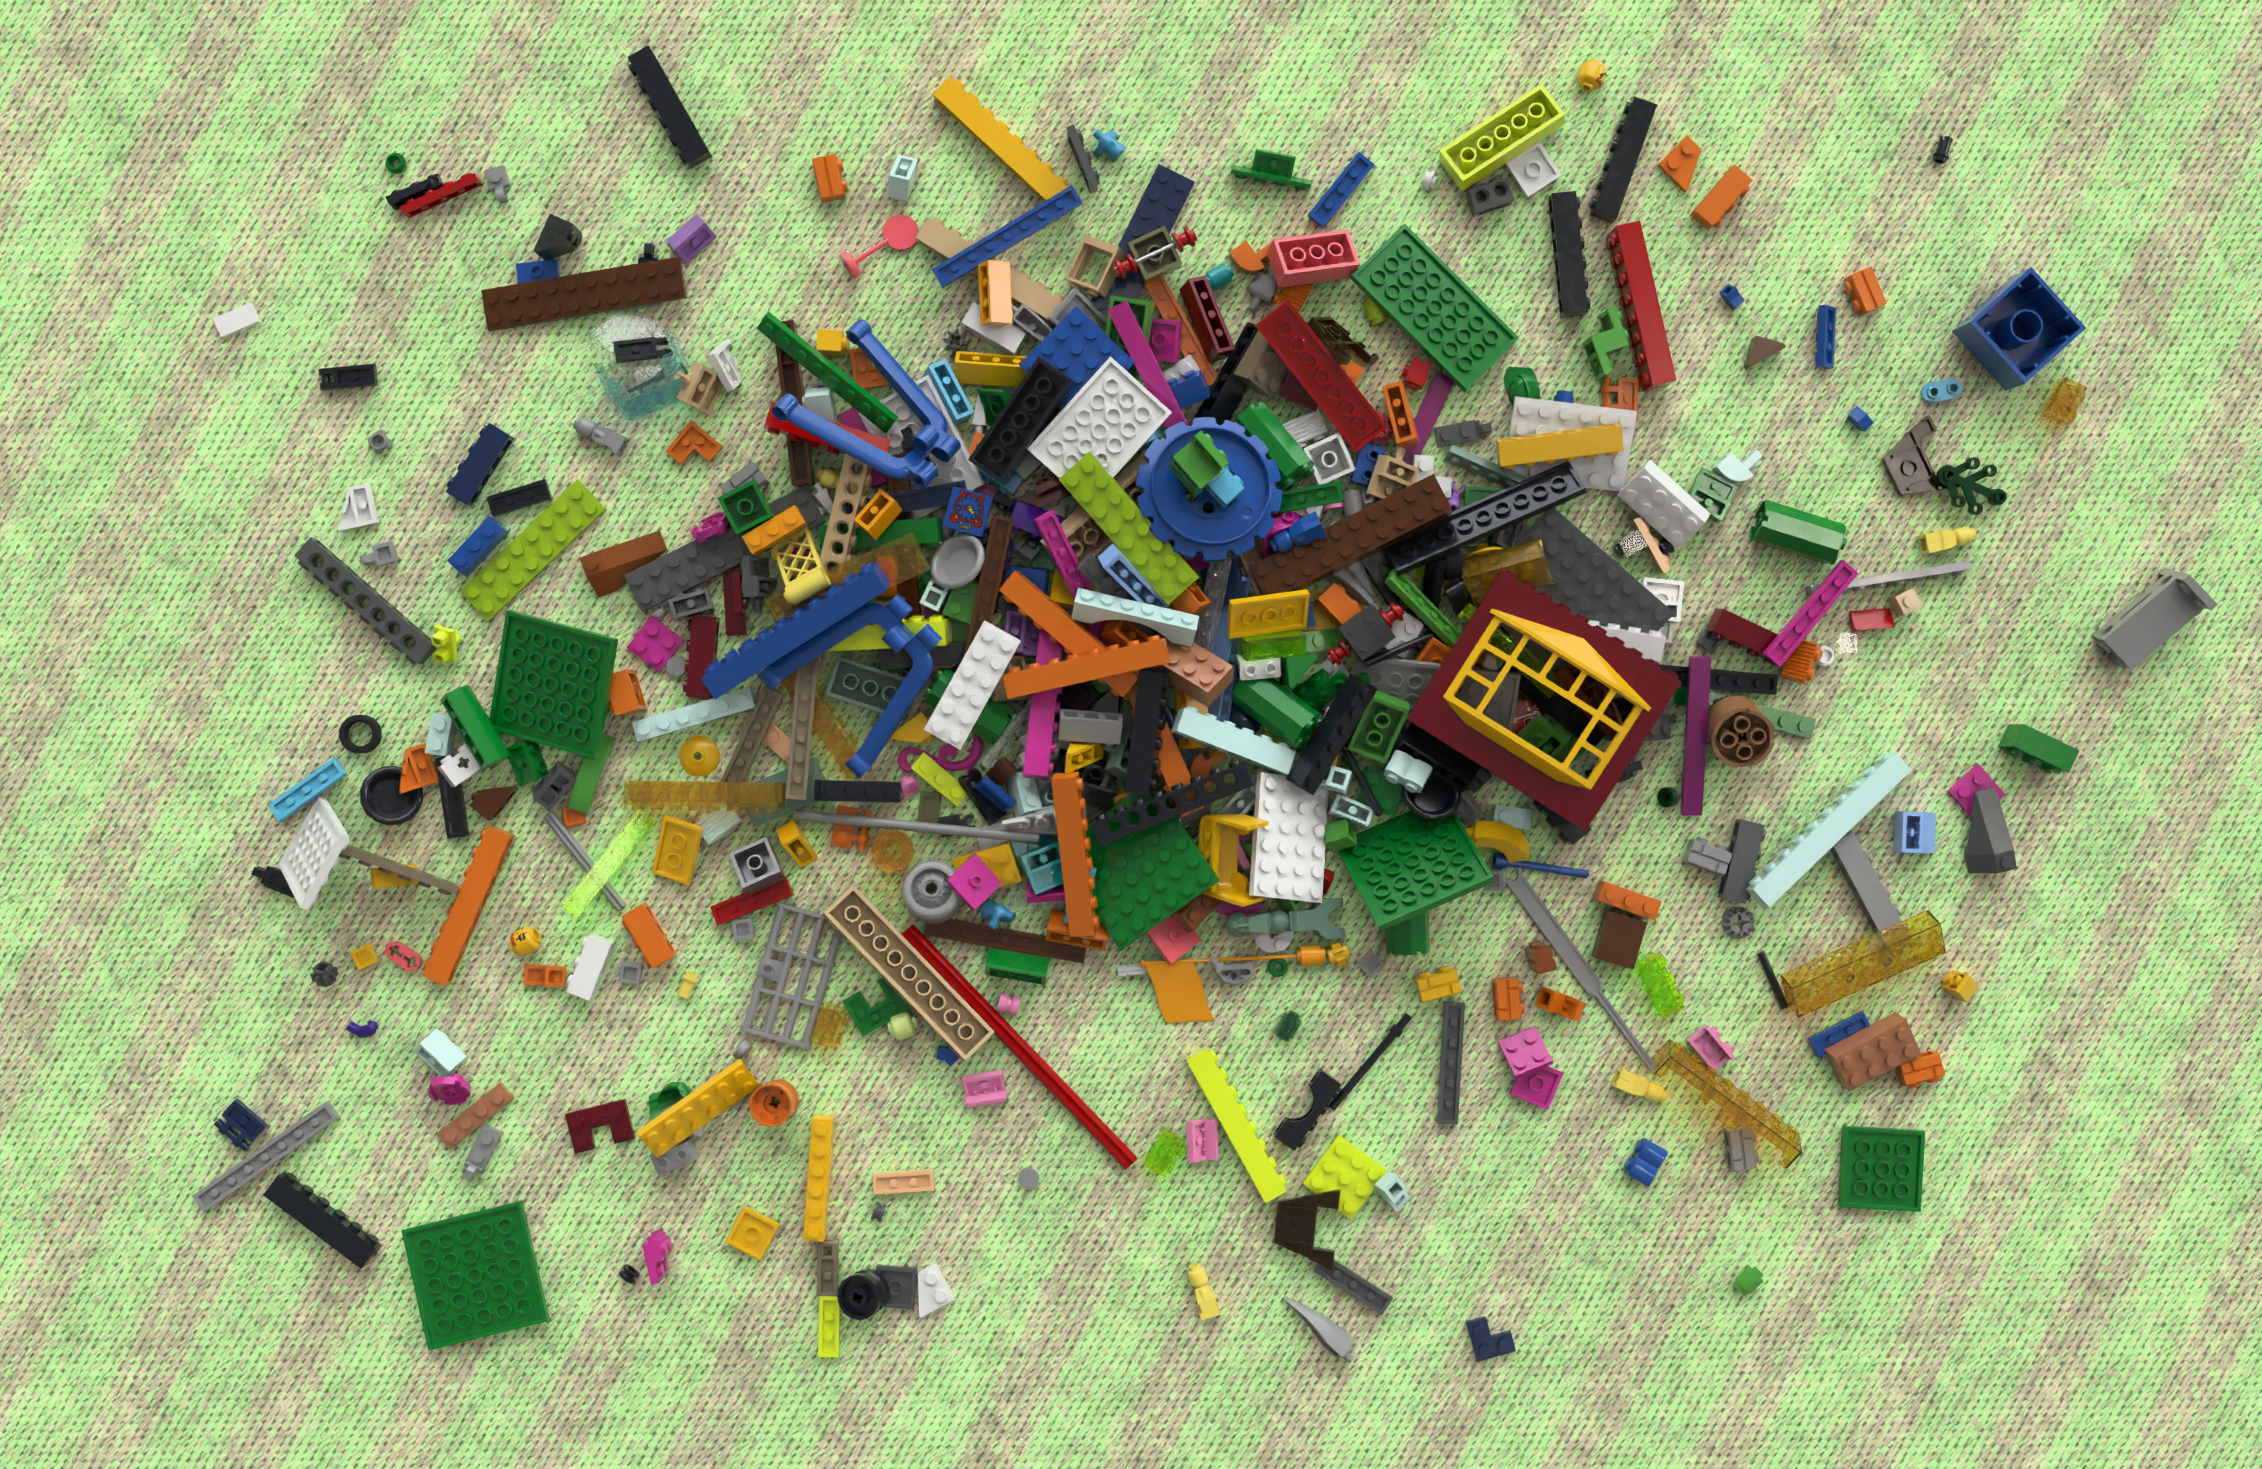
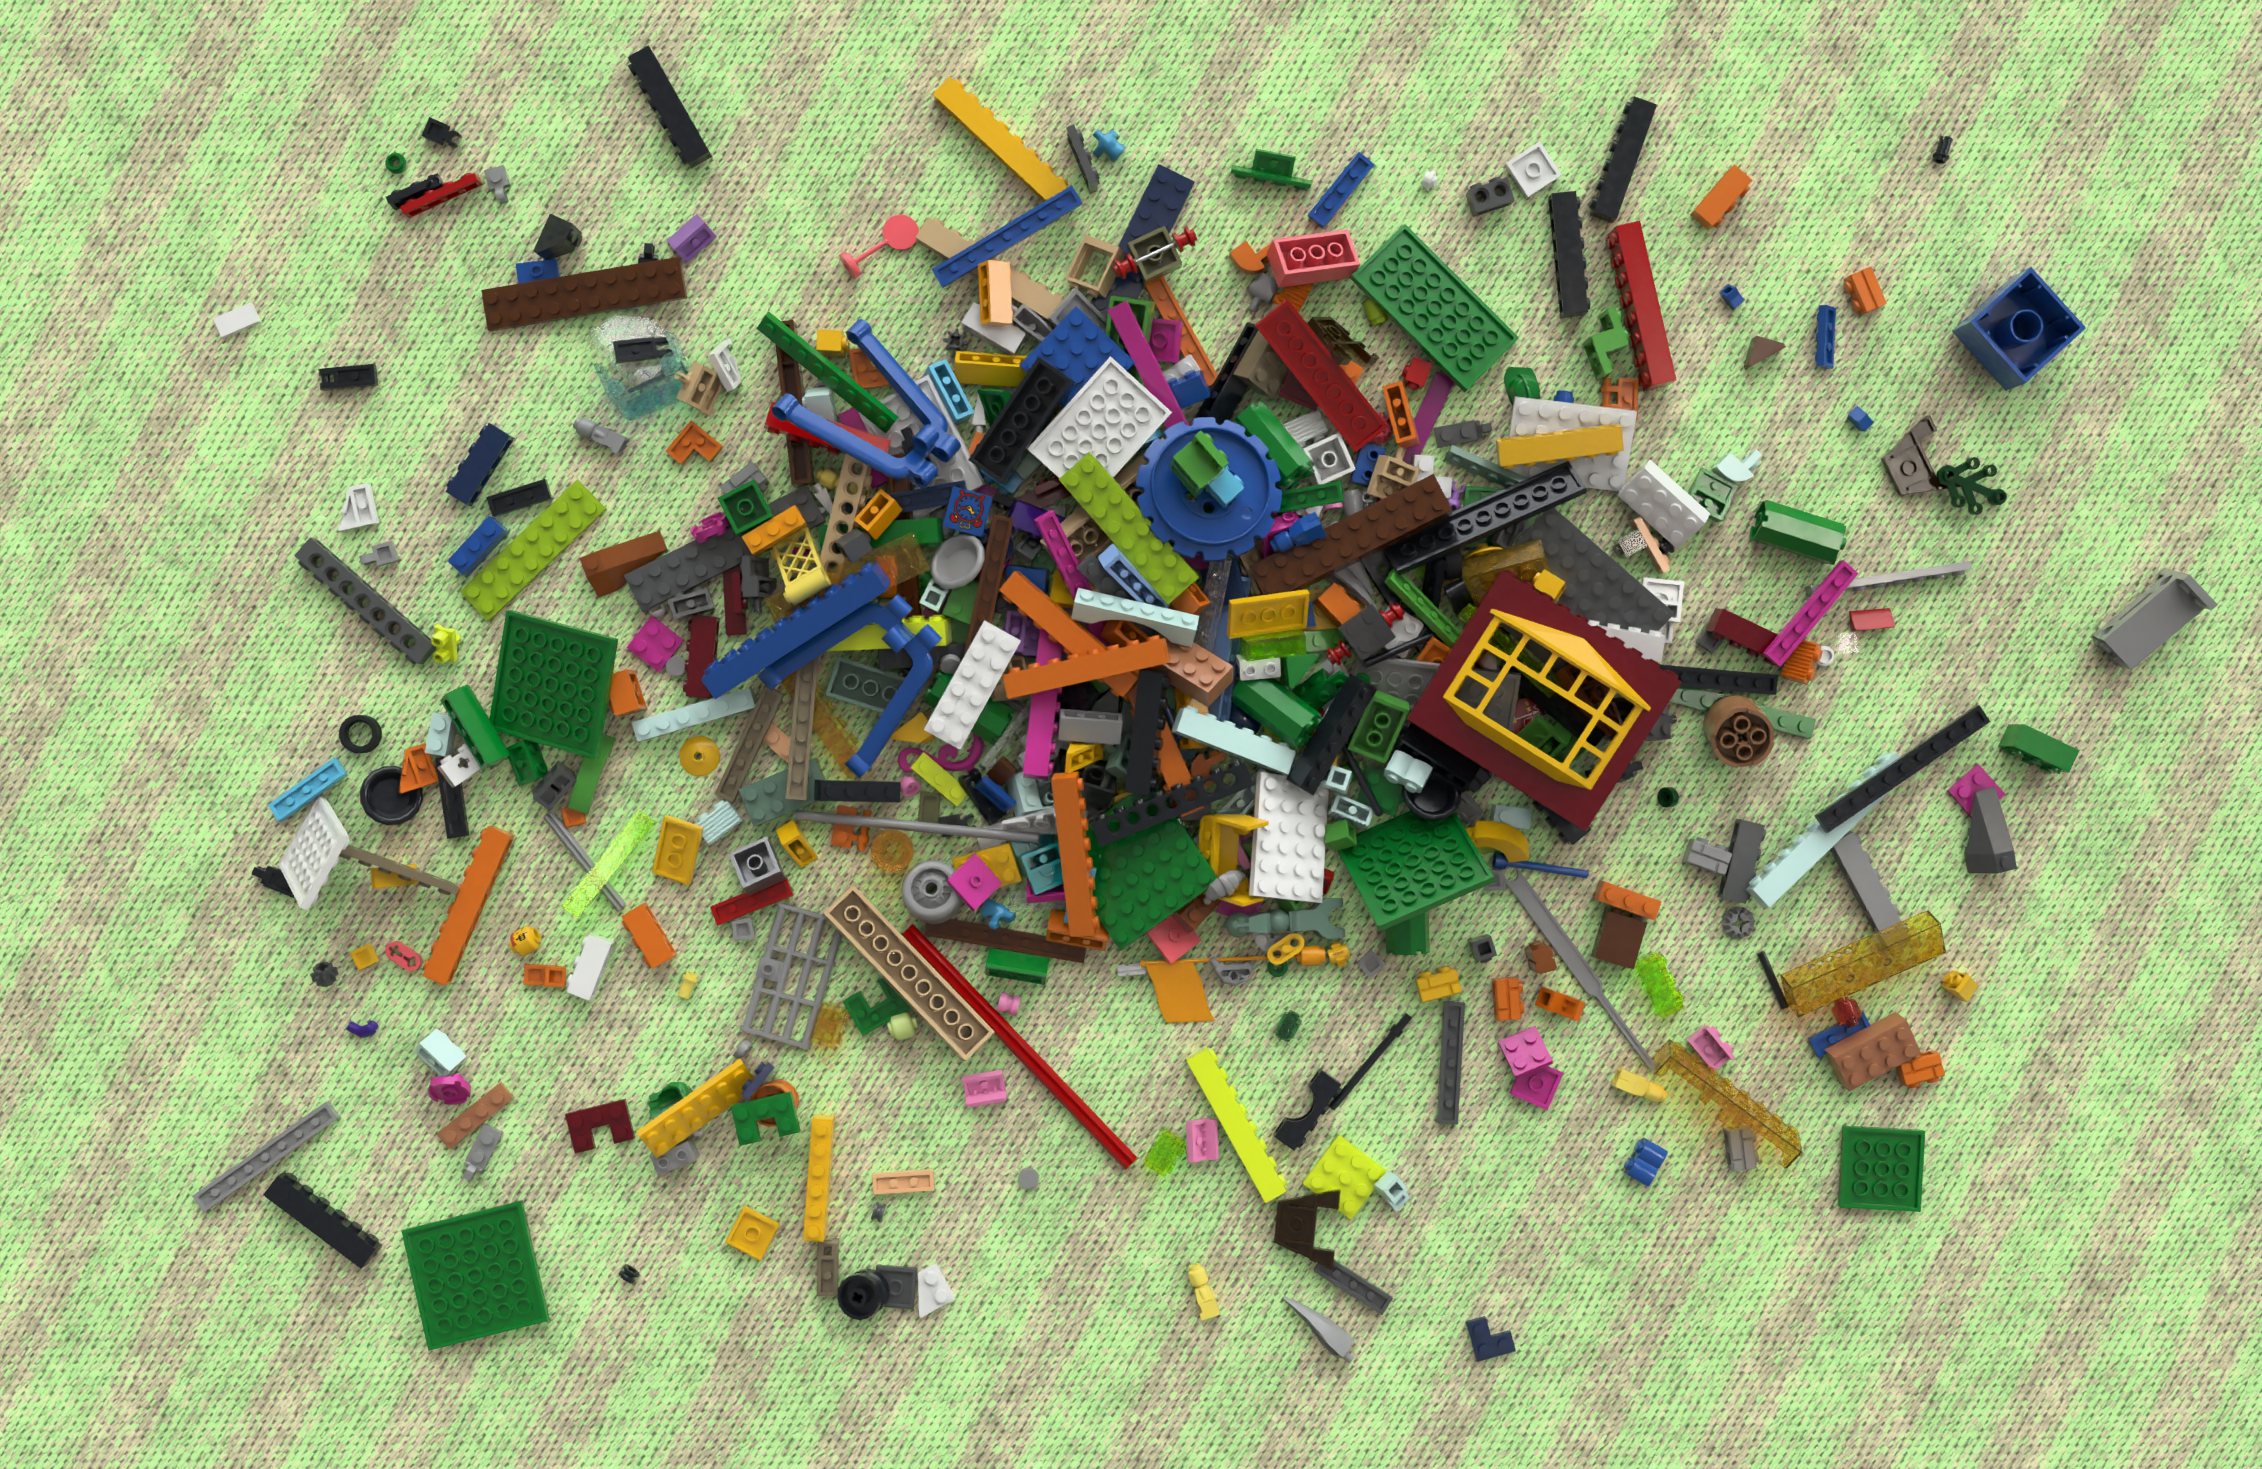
(242, 1119): dark blue plate -> none
(374, 441): light grey plate -> none
(439, 132): none -> black plate
(491, 801): reddish brown slope -> none
(630, 972): light grey plate -> none
(655, 1250): dark pink plate -> none
(704, 793): clear yellow brick -> none
(749, 1112): none -> green plate
(762, 1072): none -> dark blue plate
(829, 178): orange brick -> none
(829, 1327): neon yellow plate -> none
(854, 544): none -> dark grey brick
(902, 178): light aqua slope -> none
(946, 1054): blue piece -> none
(949, 663): none -> light grey tile
(1207, 319): dark red brick -> none
(1219, 276): teal brick -> none
(1224, 885): none -> light grey piece
(1285, 948): none -> yellow plate
(1482, 948): none -> dark grey brick
(1501, 137): neon yellow brick -> none
(1549, 584): none -> yellow slope
(1591, 75): yellow head -> none
(1681, 163): orange wing -> none
(1695, 735): magenta tile -> none
(1748, 1280): bright green brick -> none
(1846, 1012): none -> clear red head
(1902, 768): none -> black plate
(1904, 602): tan brick -> none
(1914, 832): light blue slope -> none
(1942, 390): medium azure plate -> none
(1946, 539): light yellow piece -> none
(2064, 401): clear yellow brick -> none

